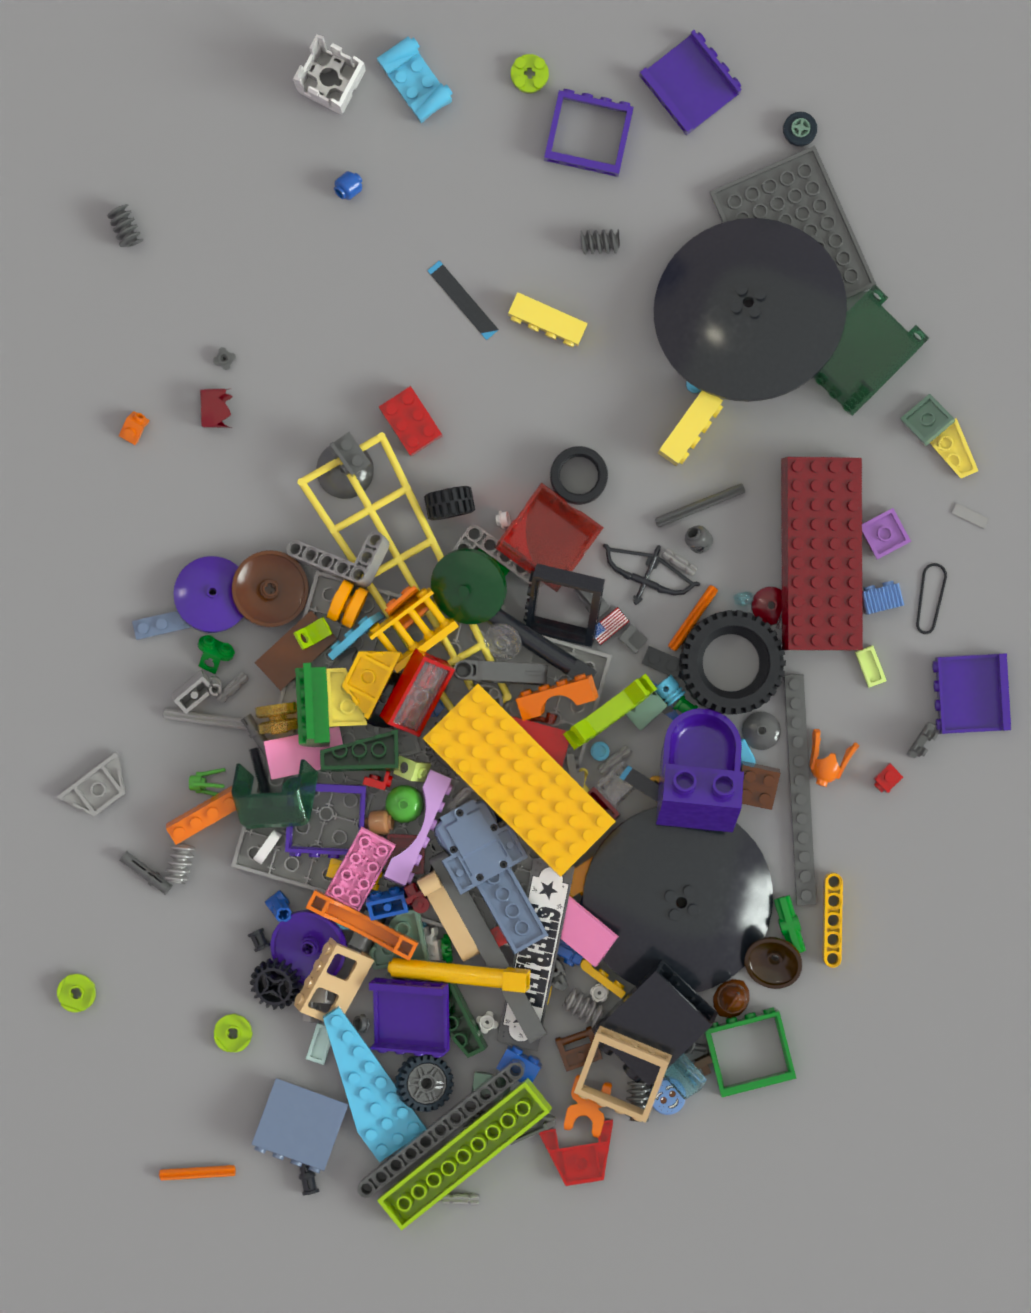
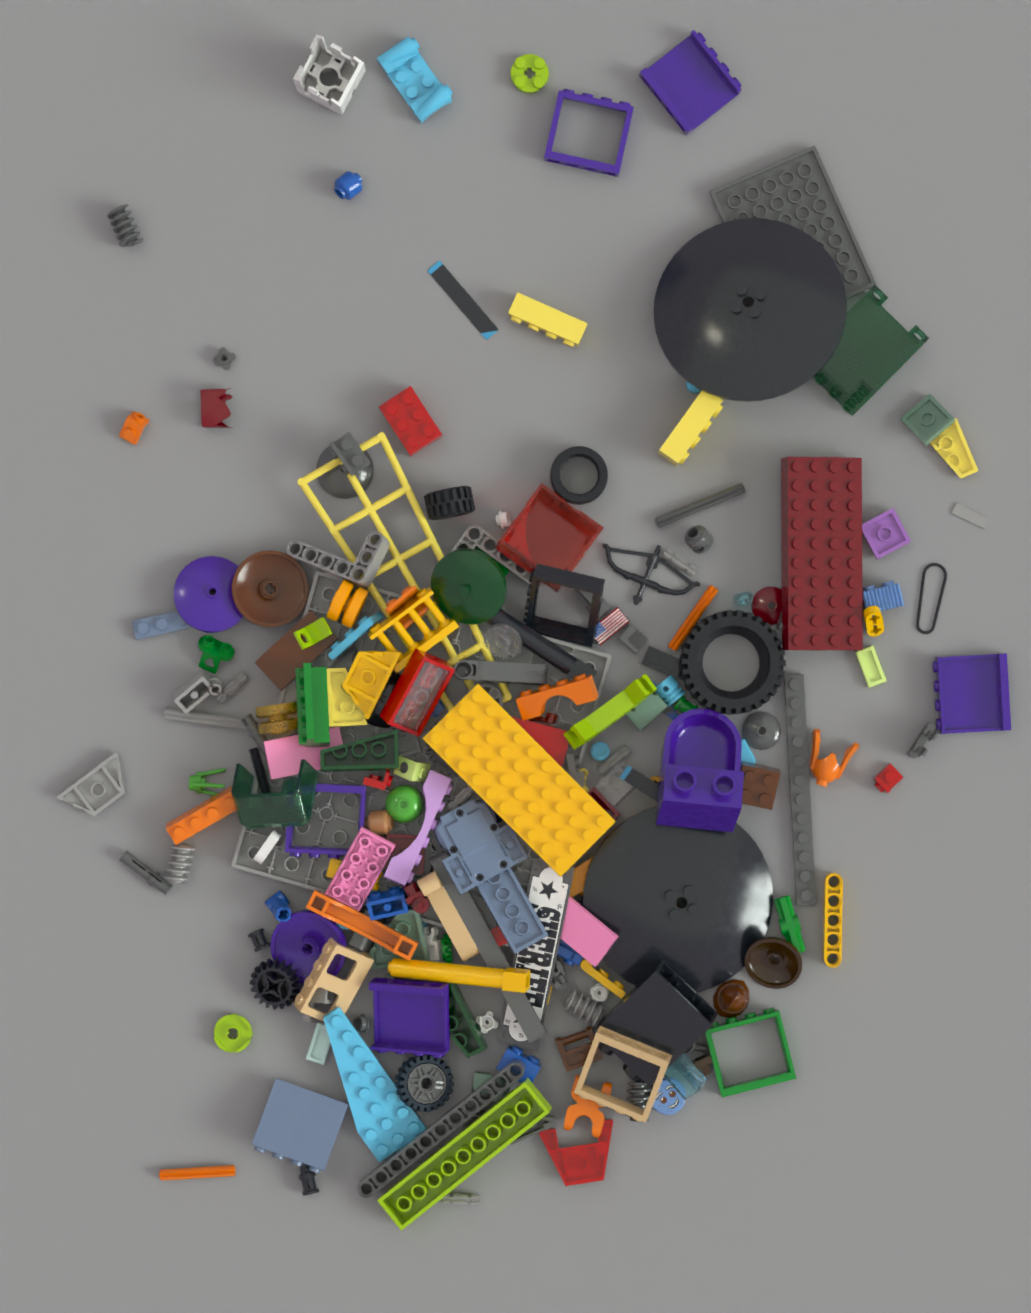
(67, 998): lime plate -> none
(600, 241): dark grey piece -> none
(800, 121): black wheel -> none
(871, 621): none -> yellow beam

